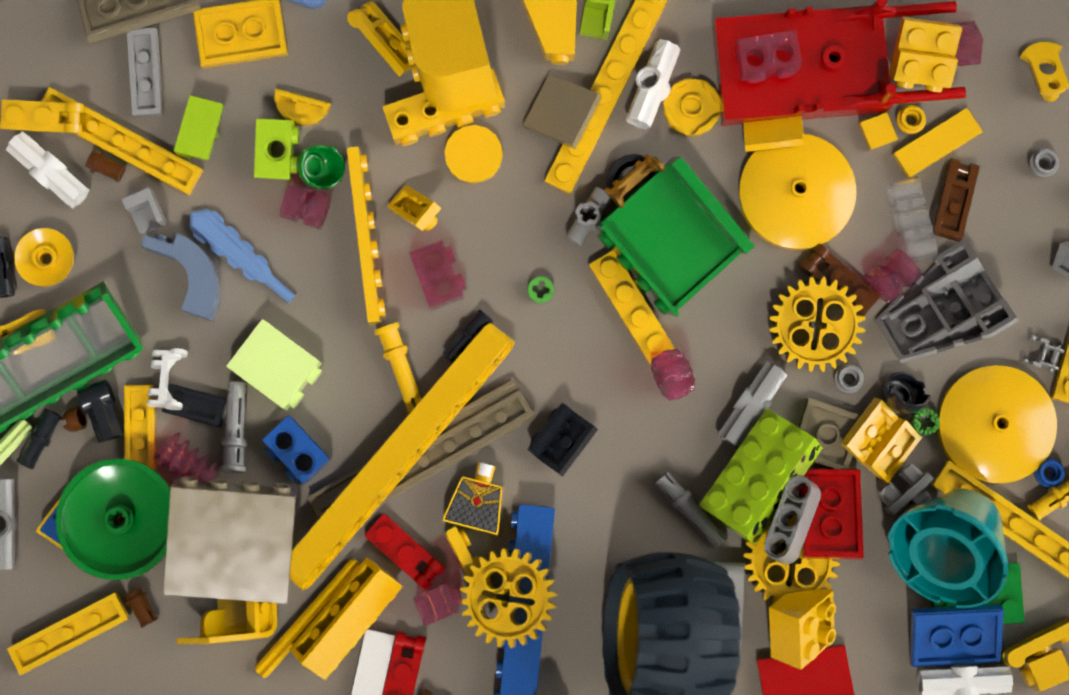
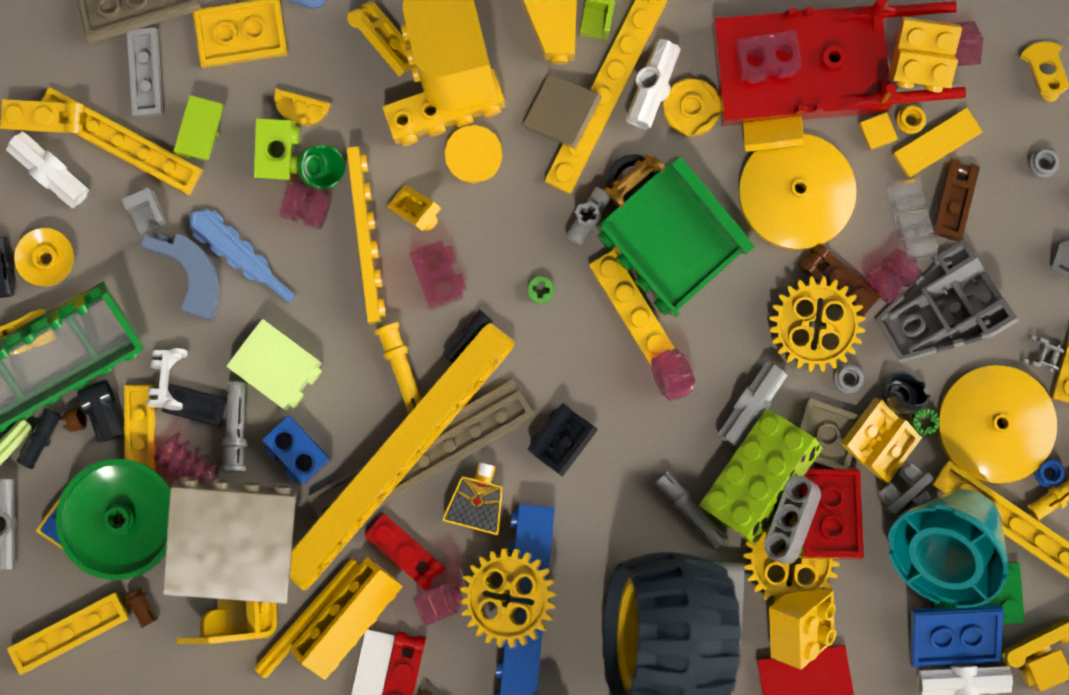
(105, 166): reddish brown pin -> none
(459, 542): yellow hinge -> none

